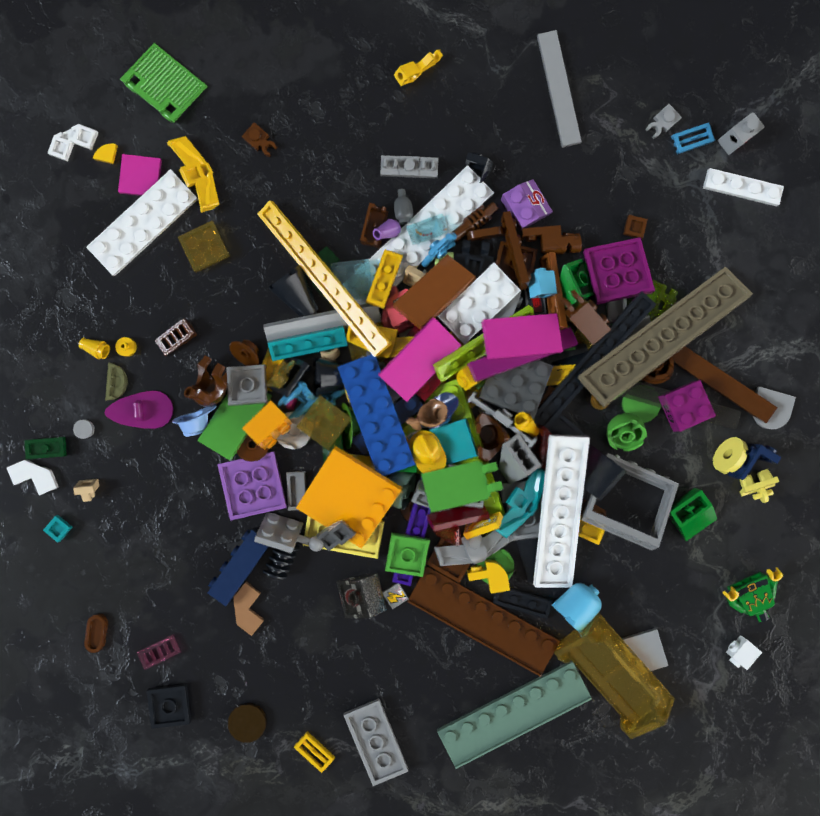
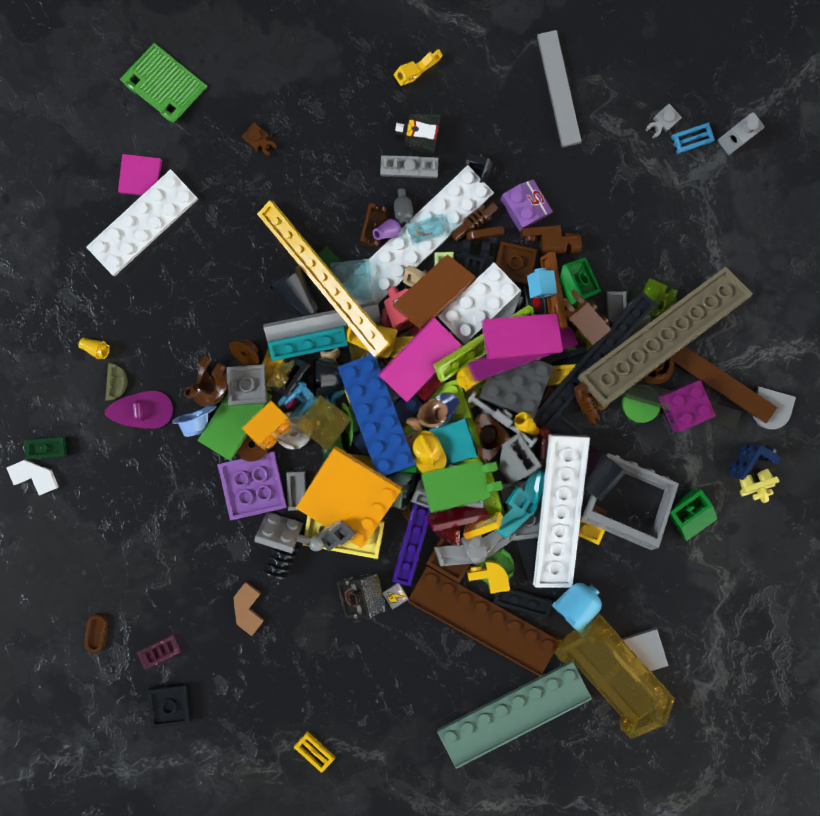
(57, 528): teal plate -> none
(63, 142): white tile -> none
(83, 429): light grey tile -> none
(86, 489): tan tile -> none
(106, 153): yellow tile -> none
(126, 346): yellow tile -> none
(184, 338): slope -> none
(196, 172): yellow plate -> none
(203, 246): clear yellow plate -> none
(237, 569): dark blue brick -> none
(247, 722): dark brown tile -> none
(376, 742): light grey plate -> none
(384, 279): yellow tile -> none
(407, 554): bright green tile -> none
(420, 132): none -> torso
(439, 248): dark azure piece -> none
(517, 256): reddish brown plate -> none
(587, 402): none -> reddish brown hinge
(618, 270): magenta plate -> none
(626, 432): bright green cylinder -> none
(635, 226): reddish brown plate -> none
(730, 446): light yellow tile -> none
(743, 187): white plate -> none
(743, 653): white brick -> none
(754, 594): torso -> none

